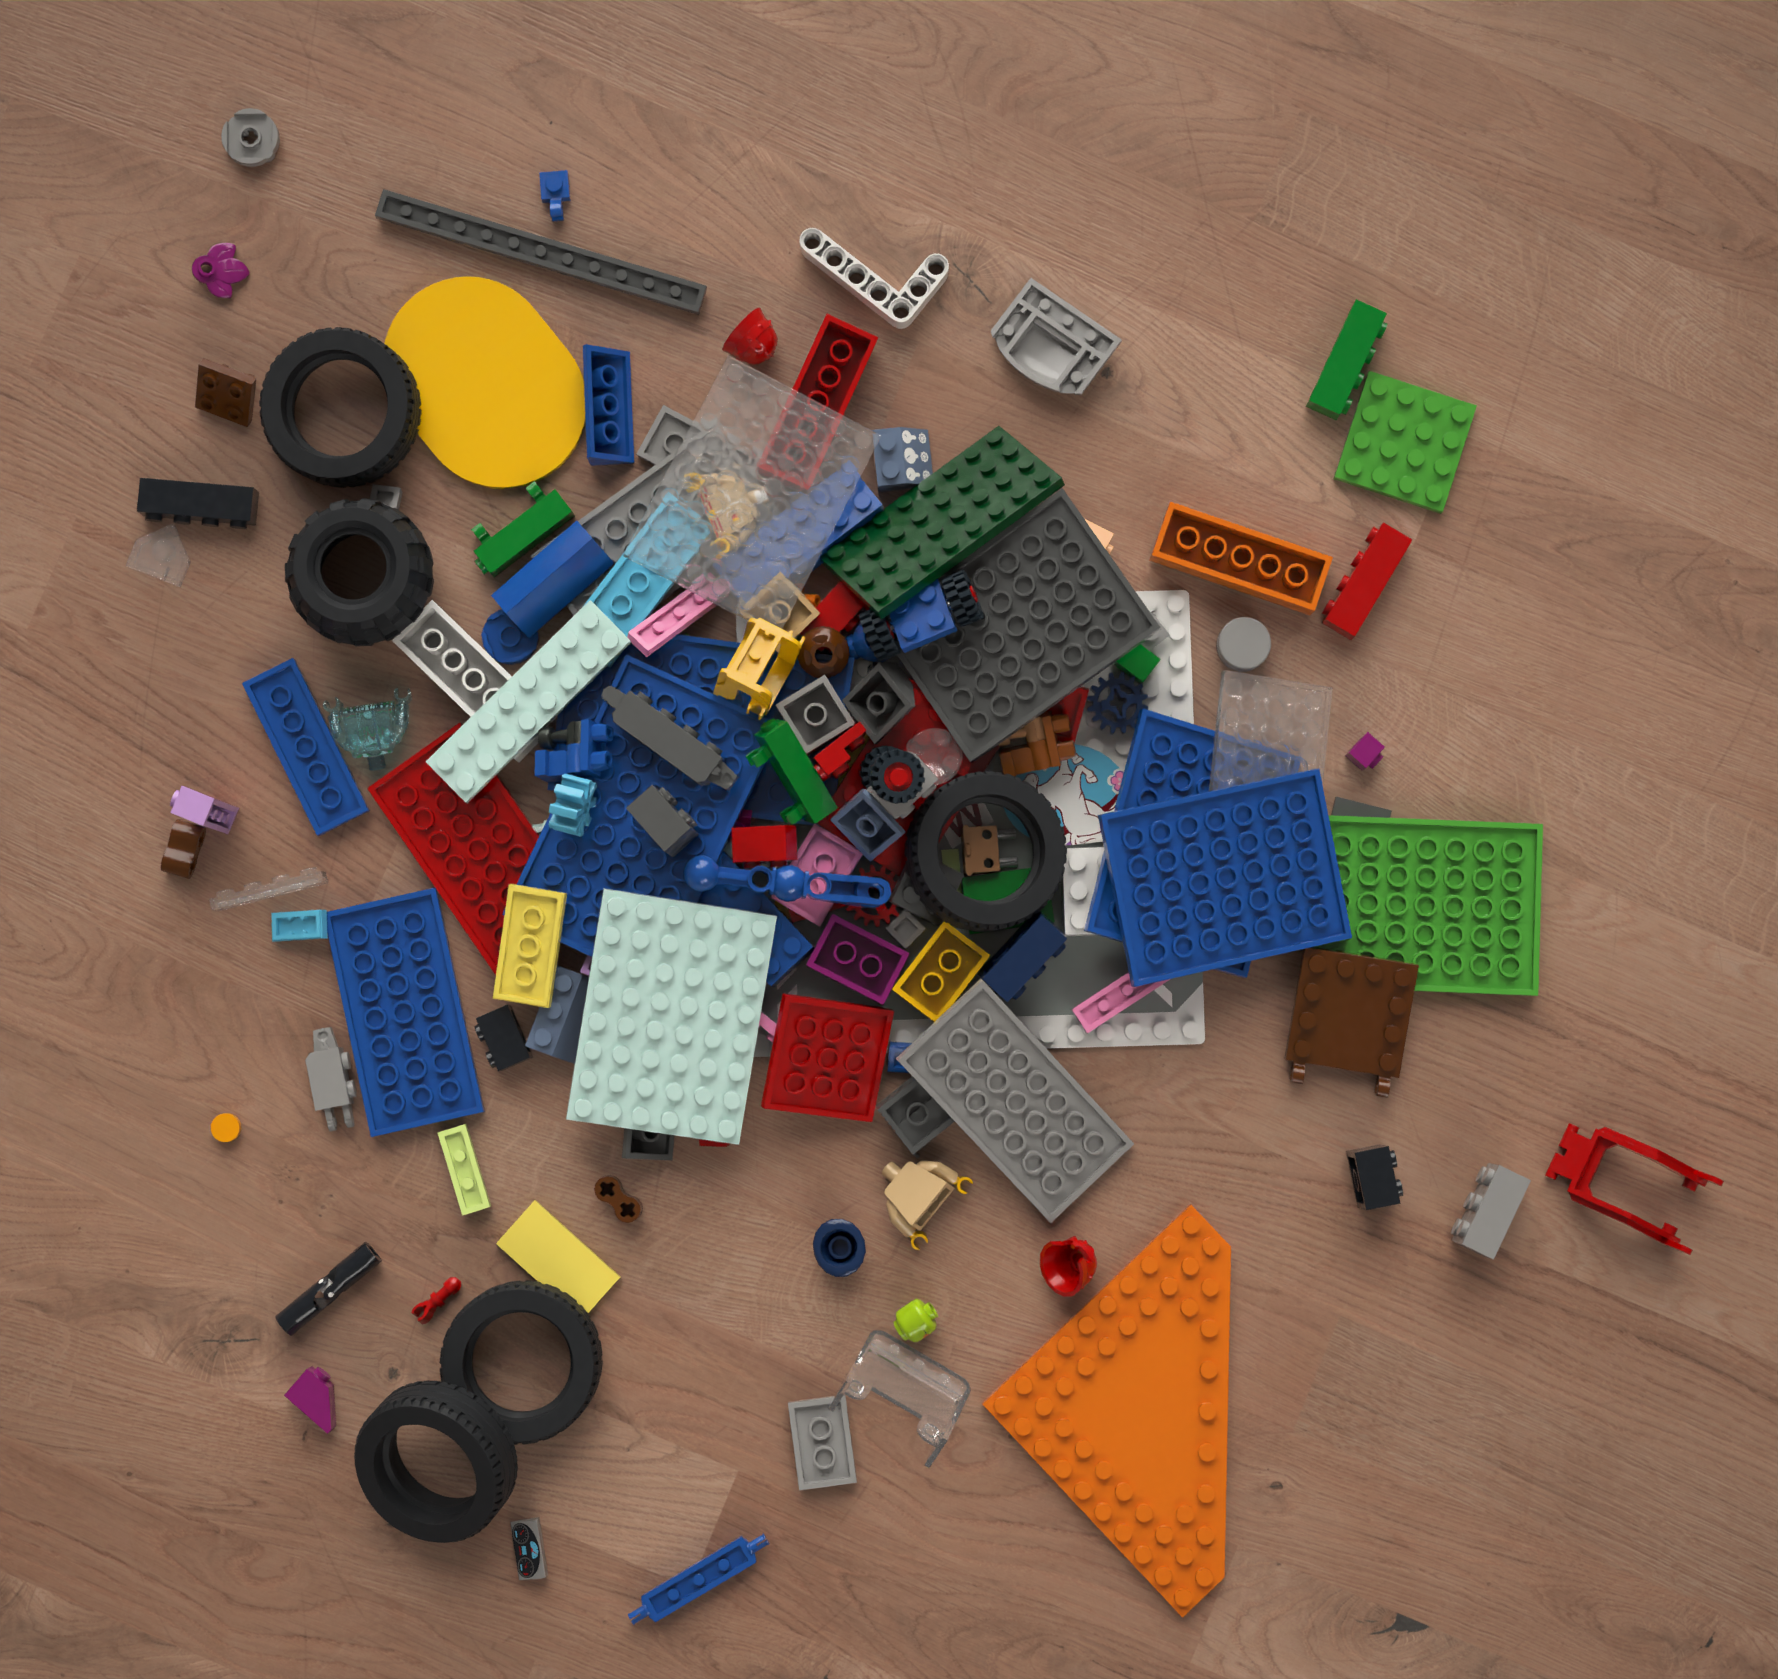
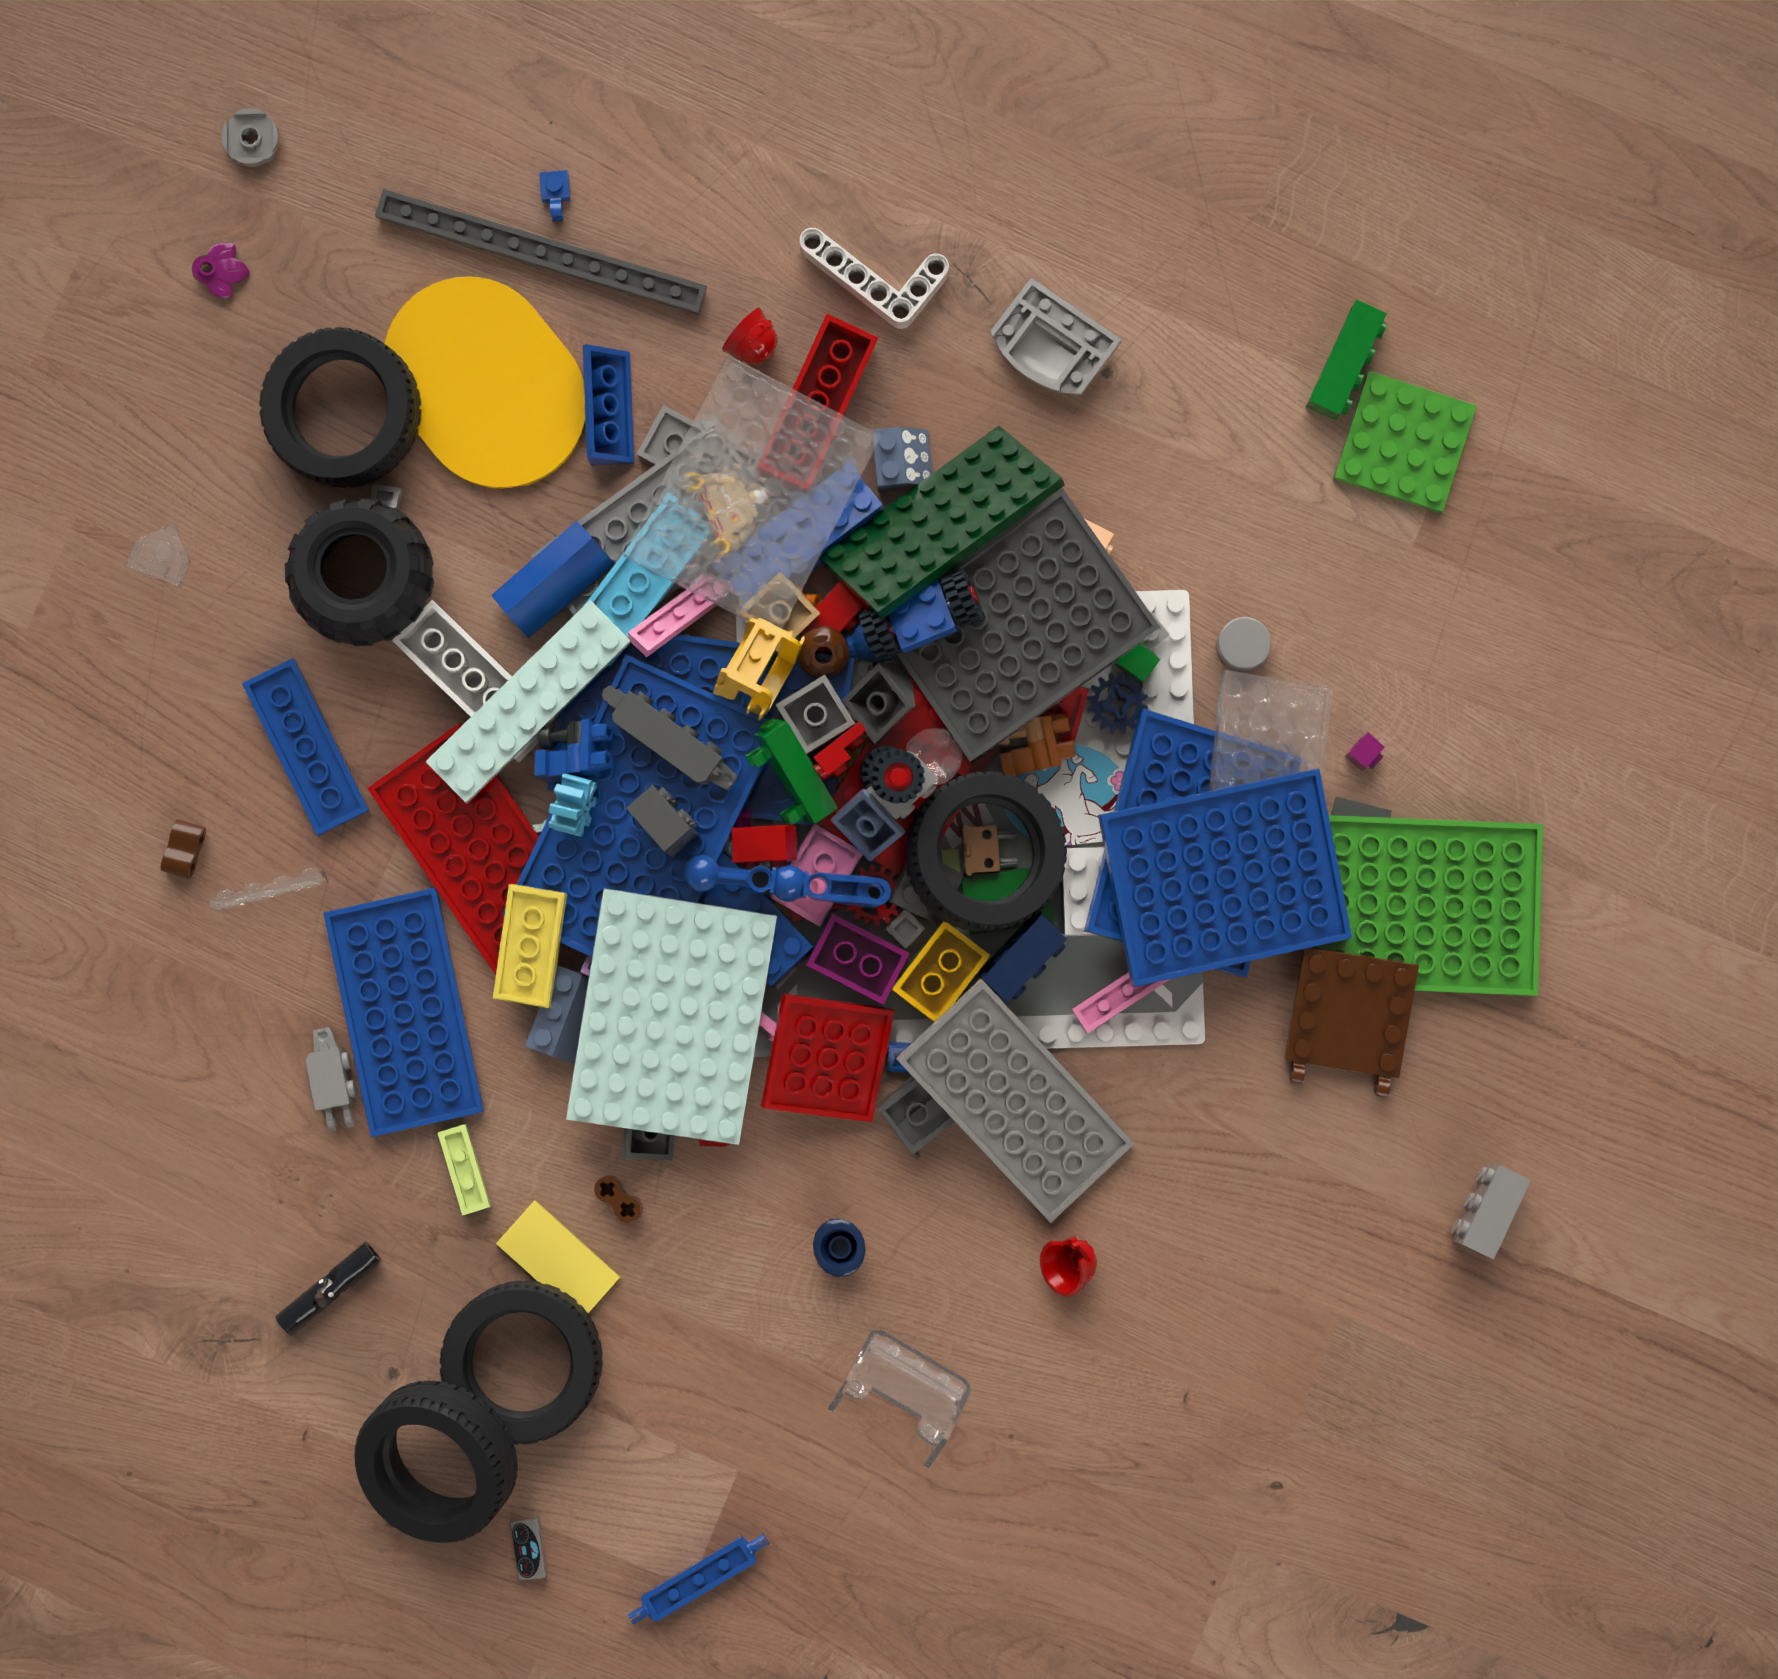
(197, 502): black brick -> none
(203, 809): lavender brick -> none
(225, 392): reddish brown plate -> none
(226, 1127): light orange tile -> none
(299, 925): medium azure plate -> none
(315, 1397): magenta slope -> none
(370, 728): clear light blue torso -> none
(451, 1286): red piece -> none
(503, 1038): black brick -> none
(506, 641): blue tile -> none
(523, 533): green brick -> none
(822, 1443): light grey plate -> none
(915, 1320): lime head -> none
(917, 1194): tan torso -> none
(1136, 1409): orange plate -> none
(1241, 558): orange brick -> none
(1366, 581): red brick -> none
(1374, 1177): black brick -> none
(1583, 1160): red piece -> none

